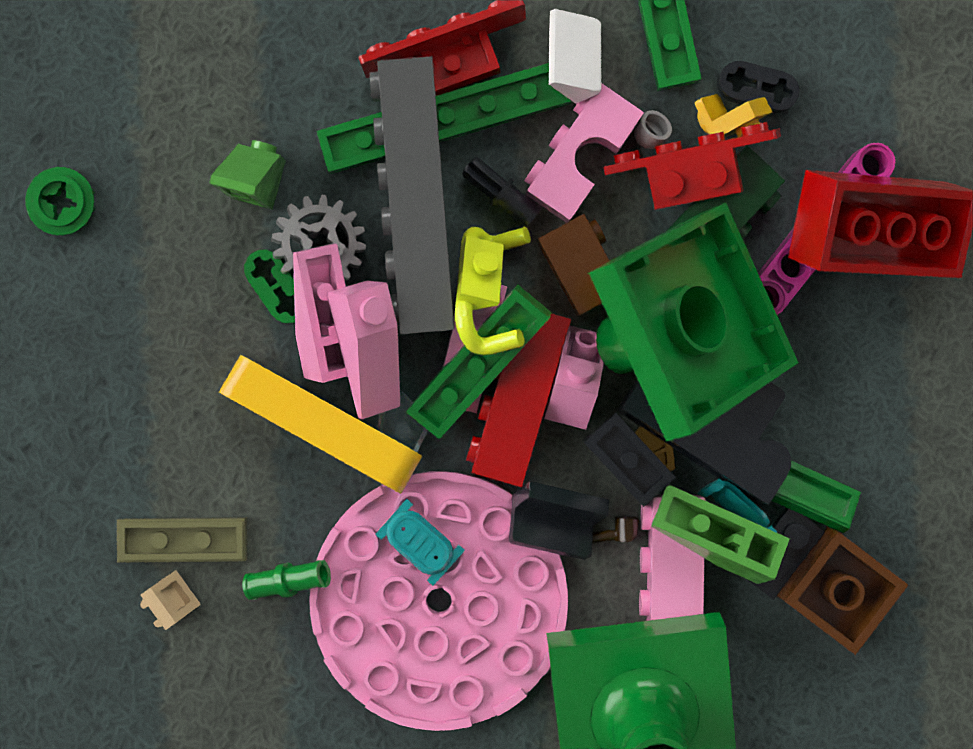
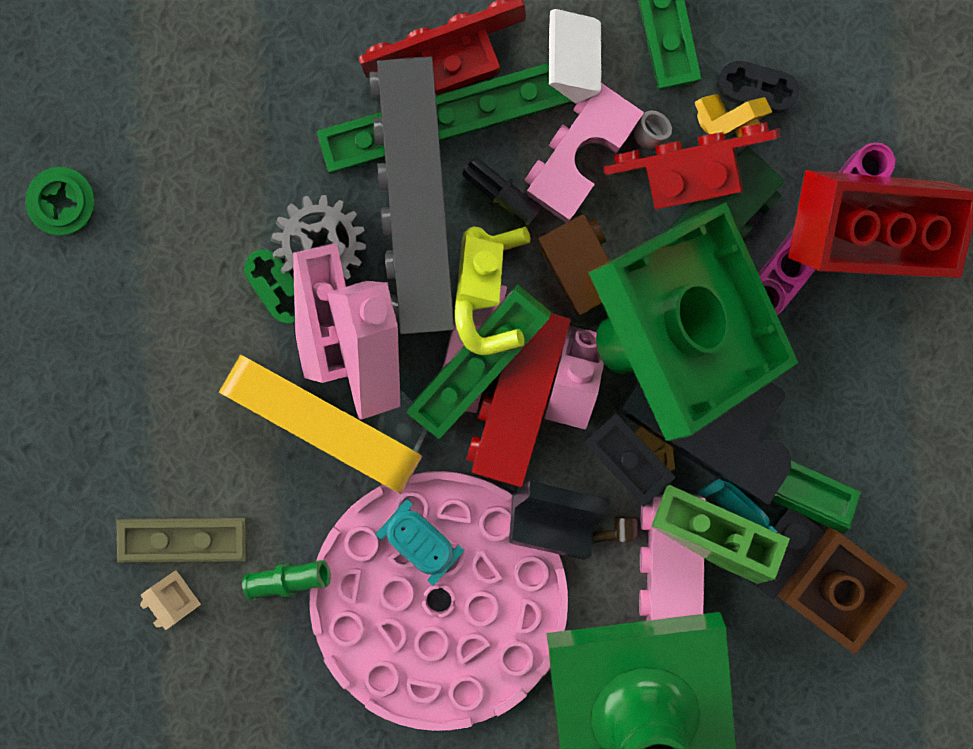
(250, 174): bright green slope -> none

